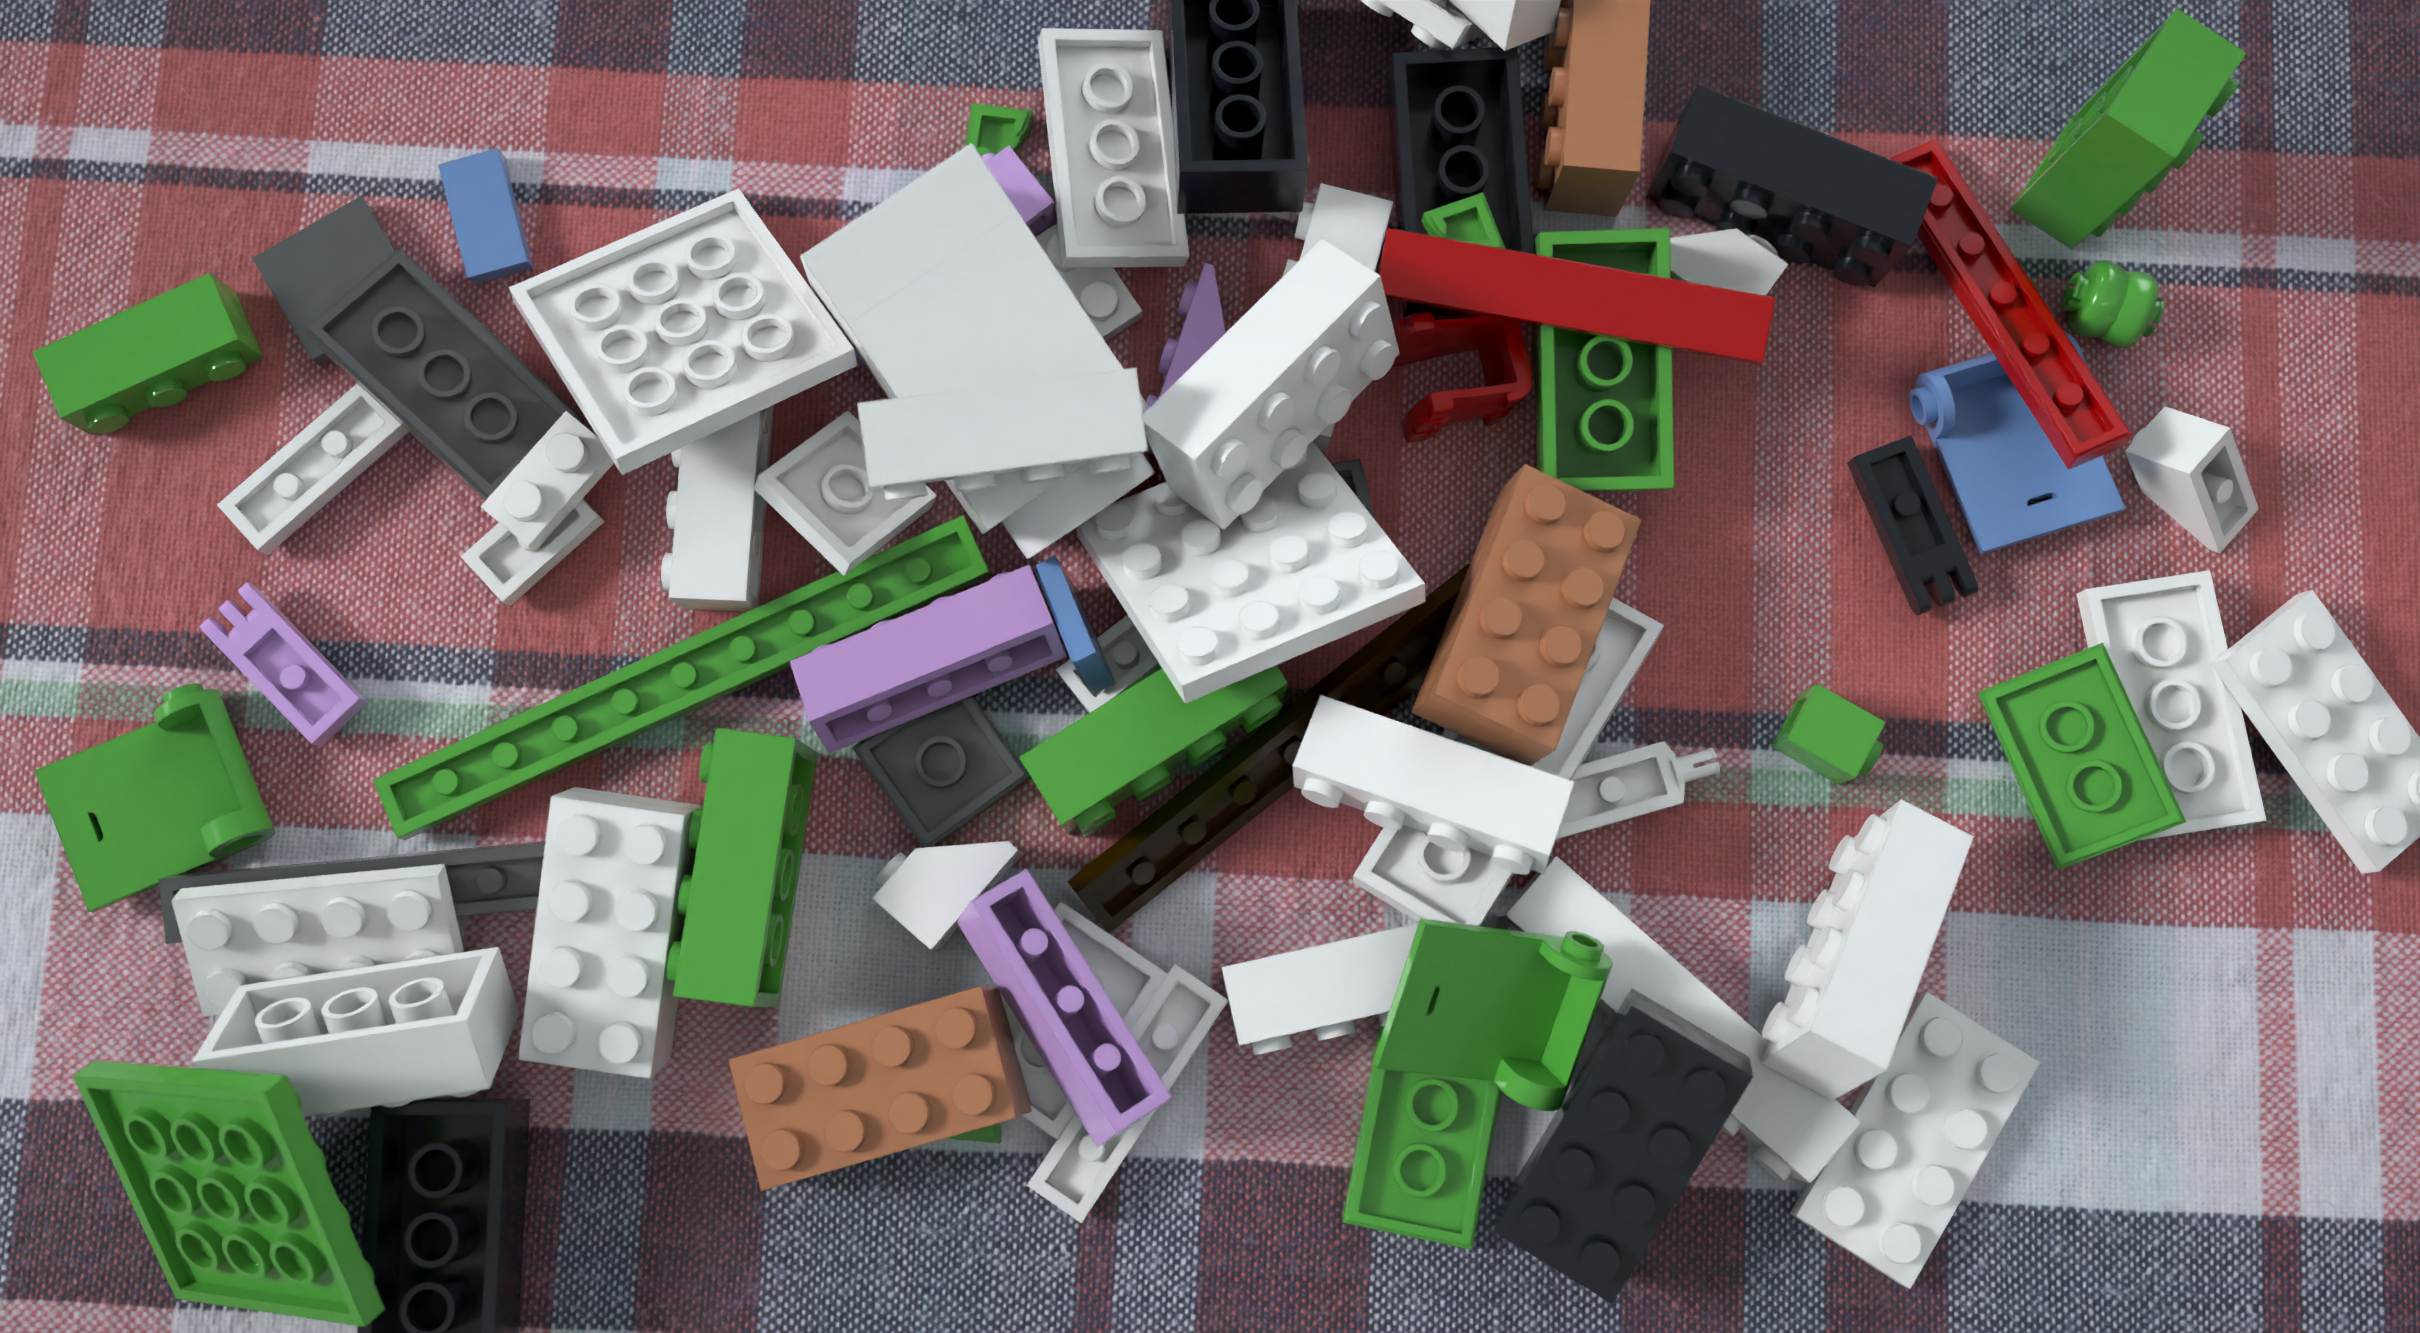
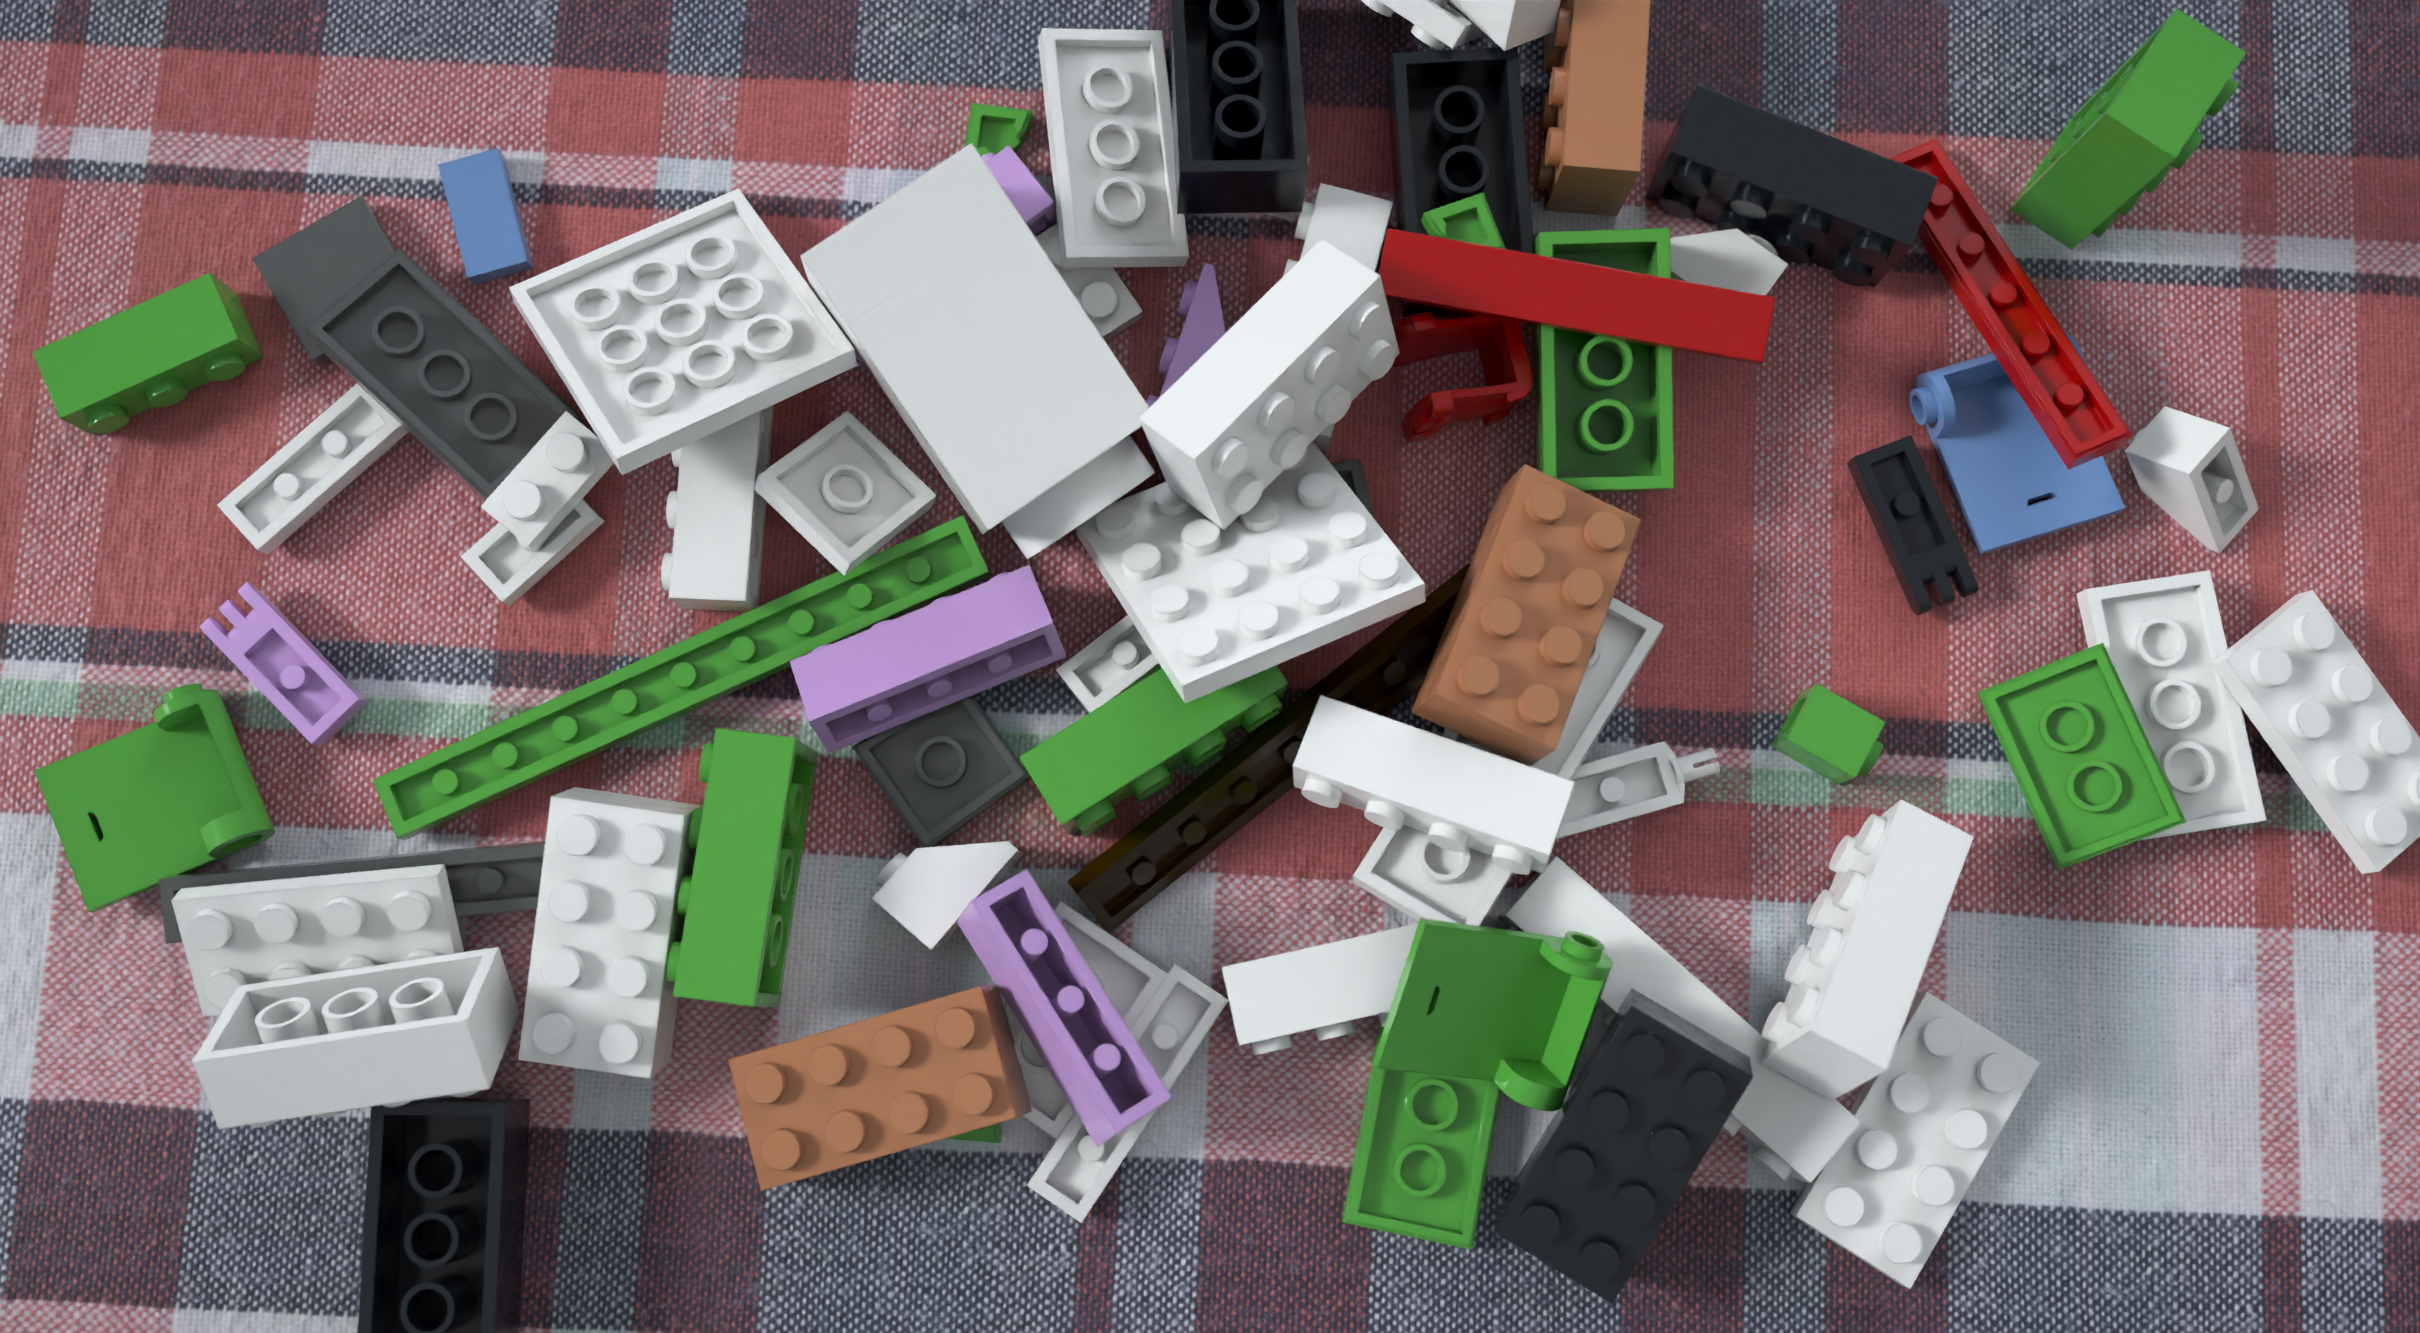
(231, 1189): bright green plate -> none
(1002, 430): white brick -> none
(1074, 625): medium blue tile -> none
(2112, 304): bright green piece -> none

